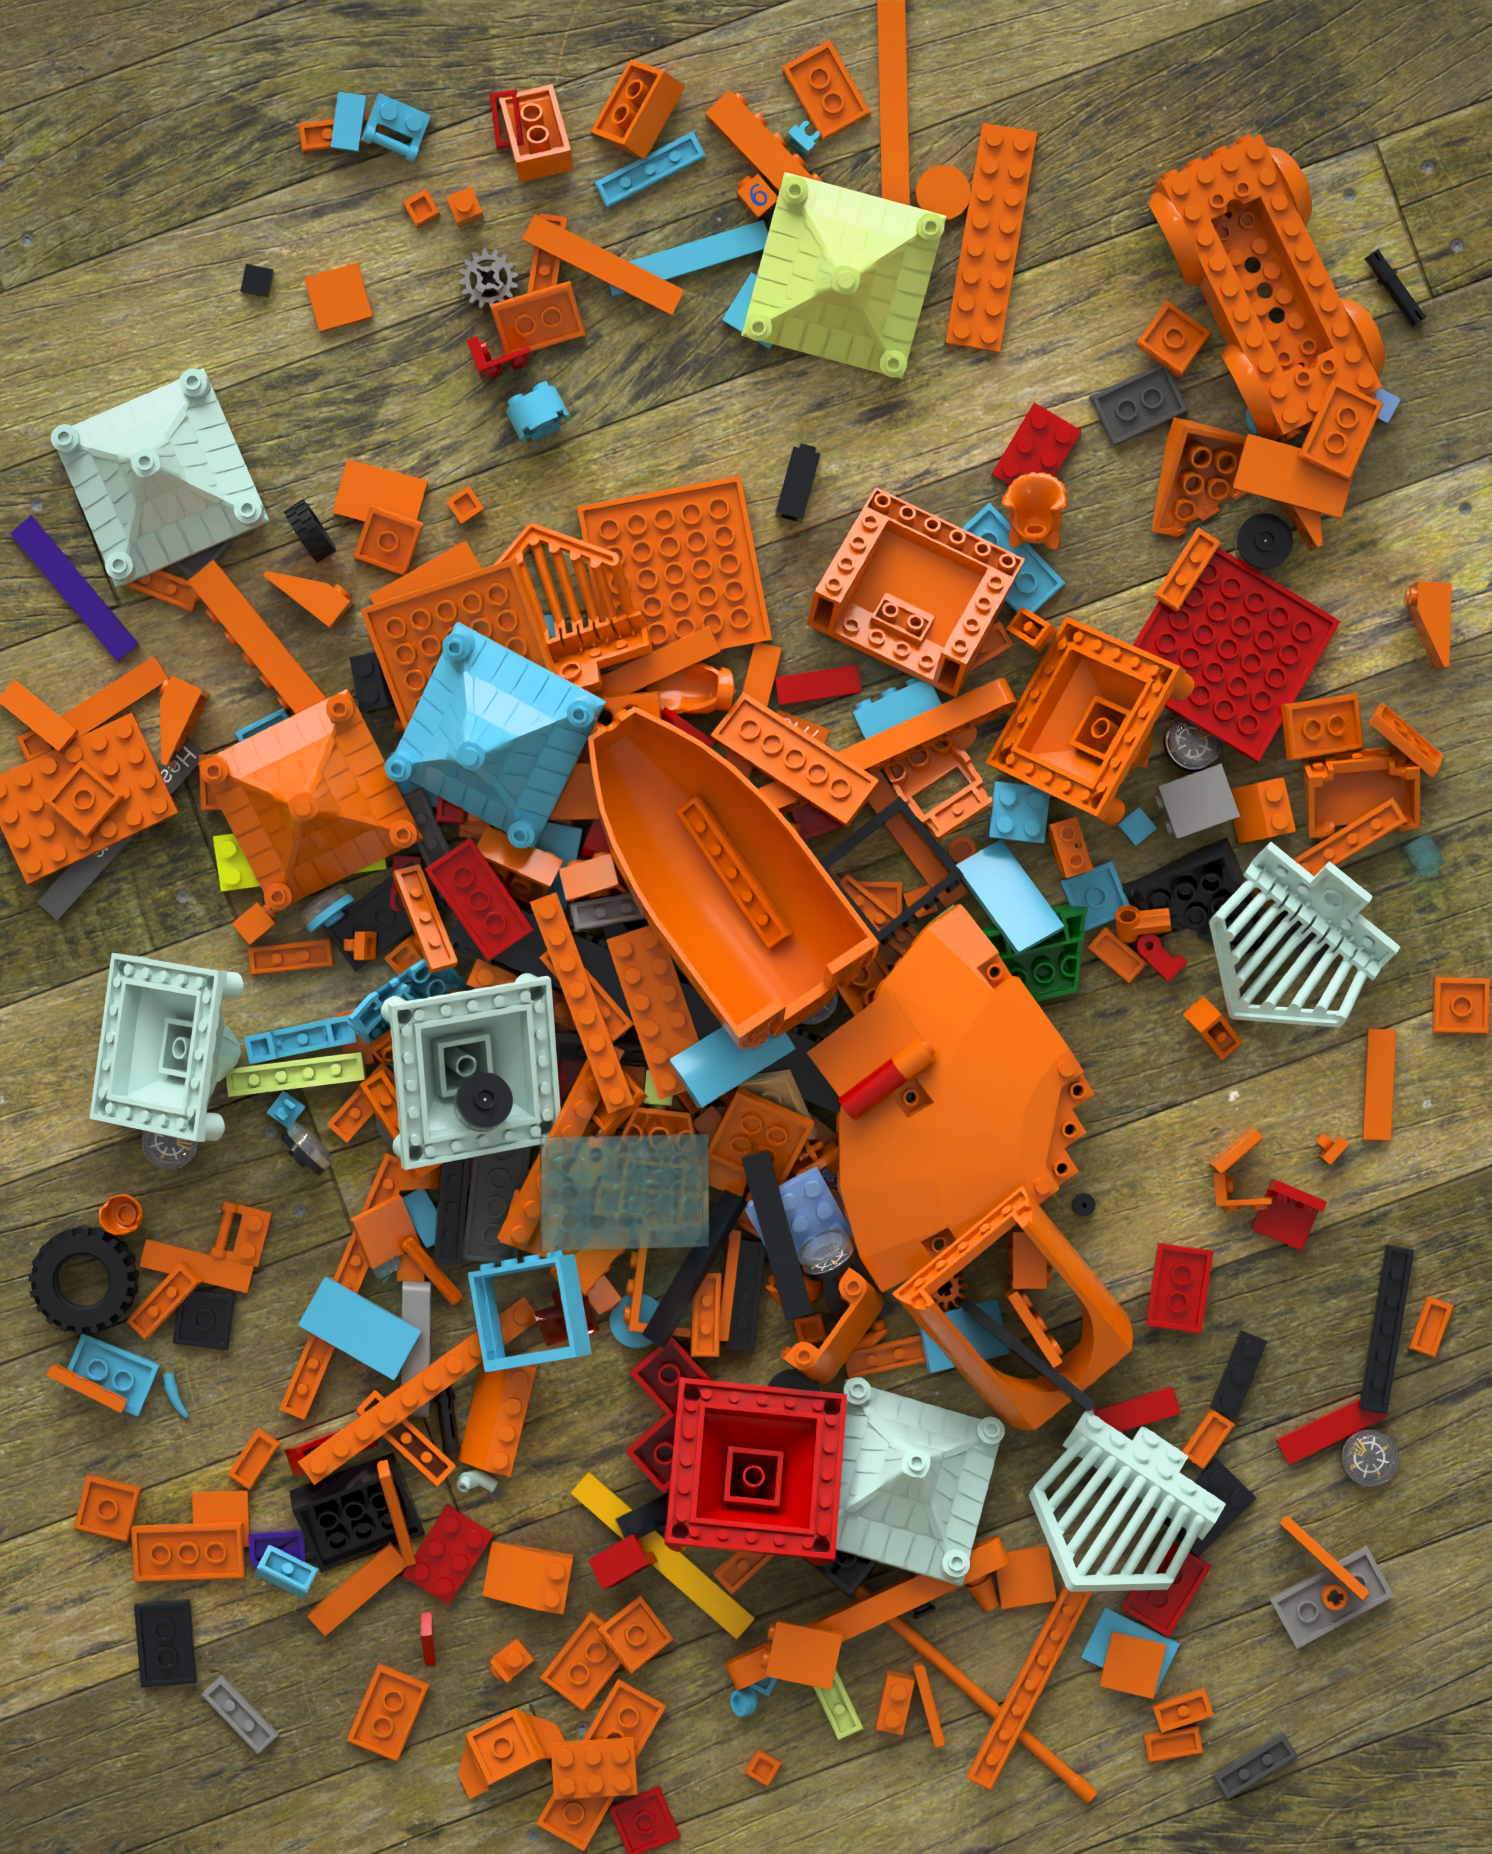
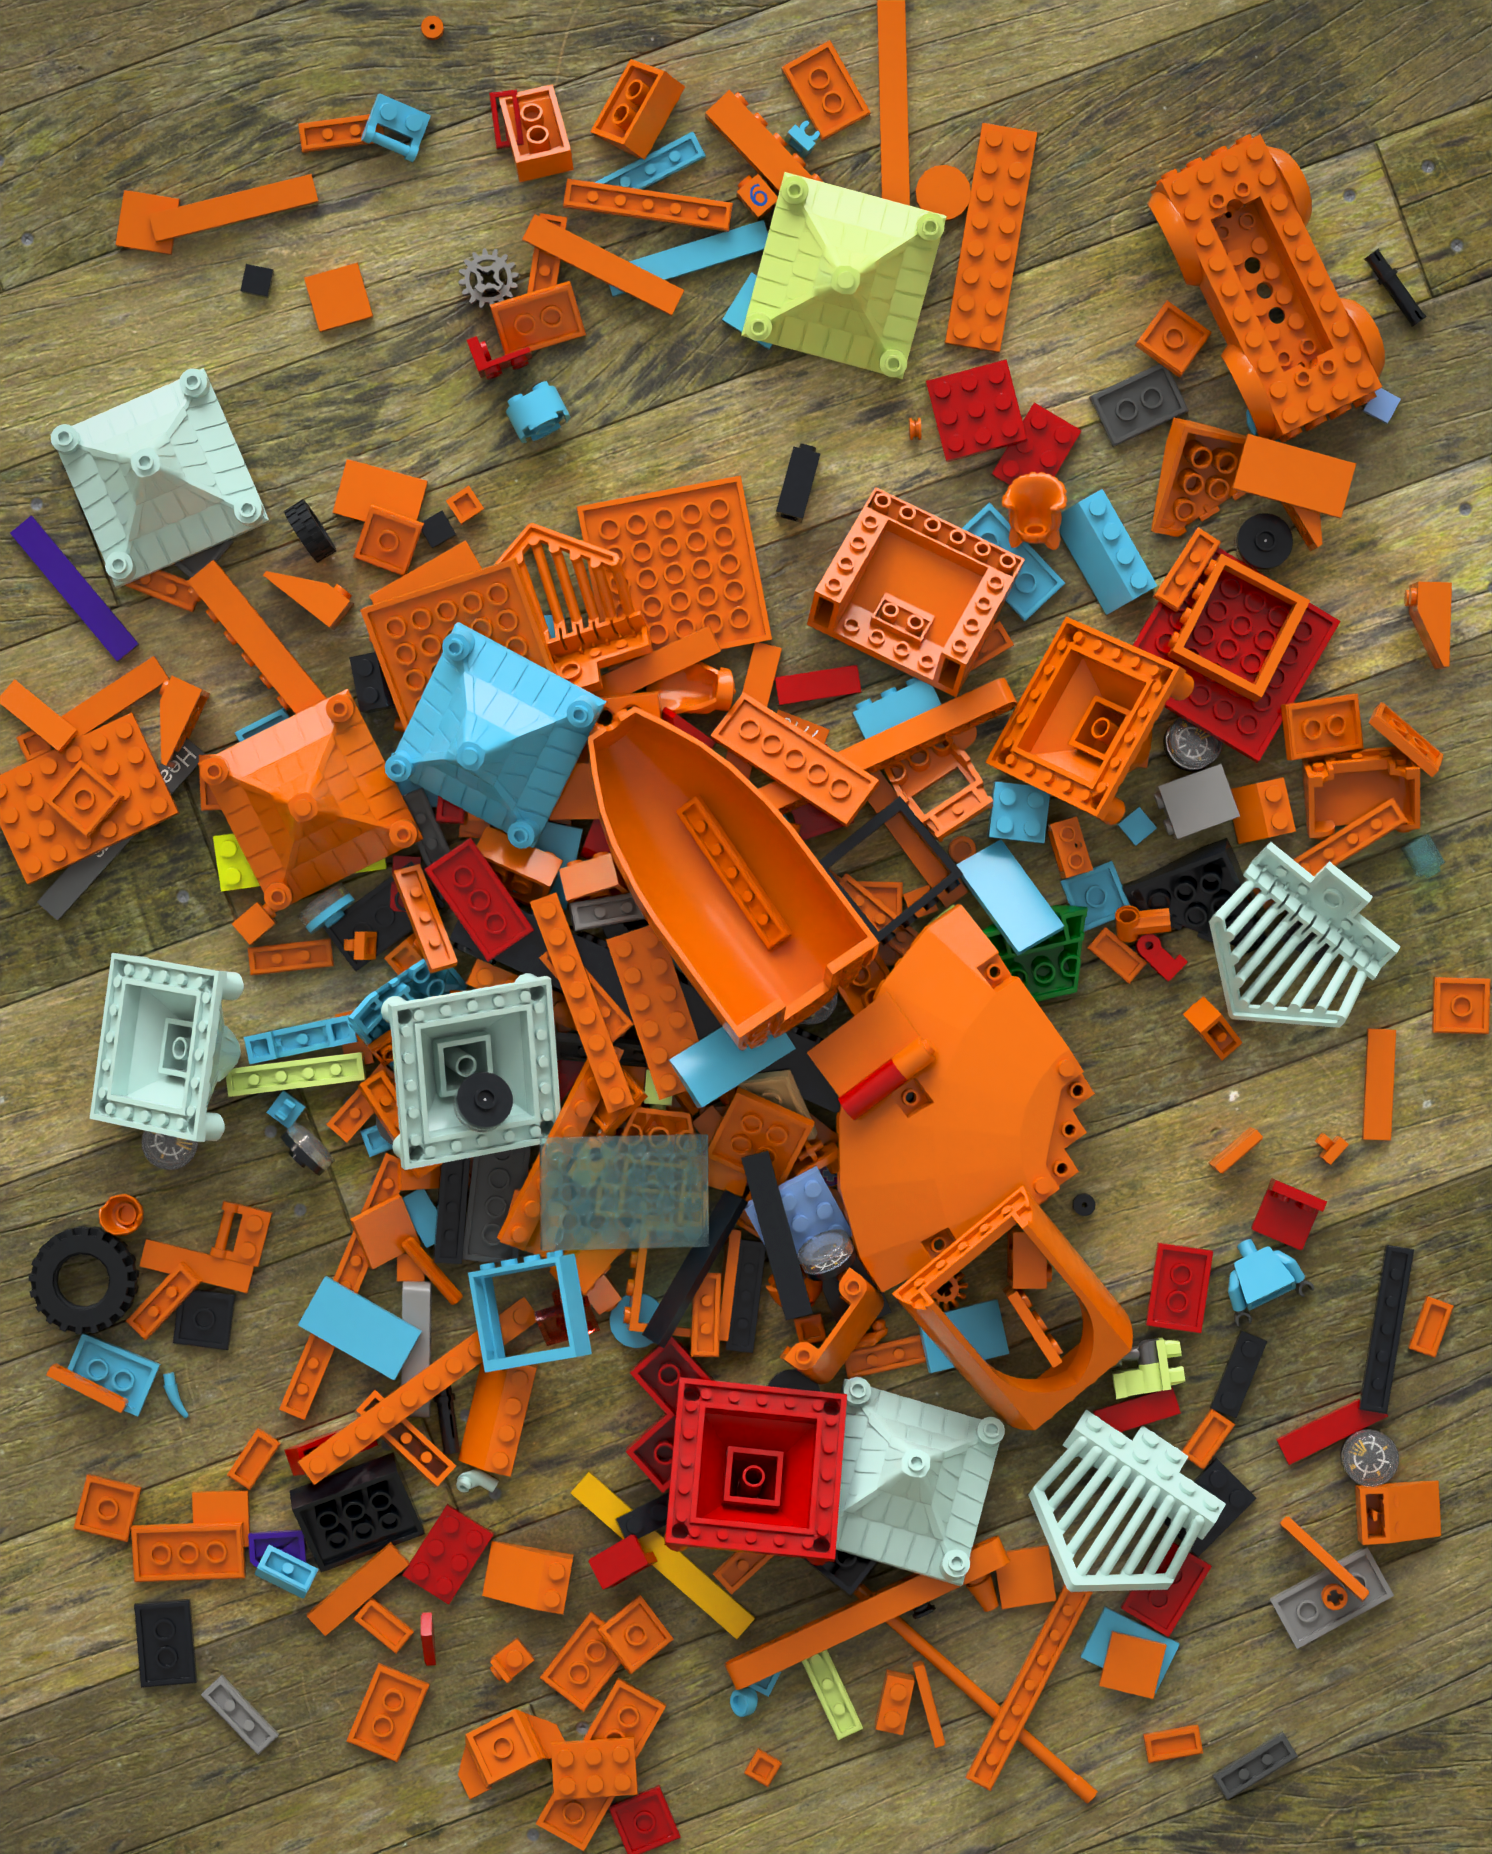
(135, 225): none -> orange tile
(233, 208): none -> orange tile
(348, 121): medium azure tile -> none
(374, 1141): none -> medium azure tile
(383, 1625): none -> orange tile
(384, 1271): clear light blue tile -> none
(396, 1512): orange tile -> none
(421, 208): orange tile -> none
(431, 21): none -> orange piece
(437, 529): none -> black tile
(465, 206): orange brick -> none
(647, 205): none -> orange tile
(802, 1654): orange panel -> none
(915, 428): none -> orange piece
(976, 410): none -> red plate
(1029, 1357): black tile -> none
(1031, 630): orange slope -> none
(1105, 552): none -> medium azure slope
(1152, 1368): none -> yellowish green hips
(1182, 1710): orange plate -> none
(1225, 1187): orange bracket -> none
(1255, 690): none -> orange window
(1262, 1277): none -> medium azure torso
(1340, 430): orange tile -> none
(1398, 1512): none -> orange slope

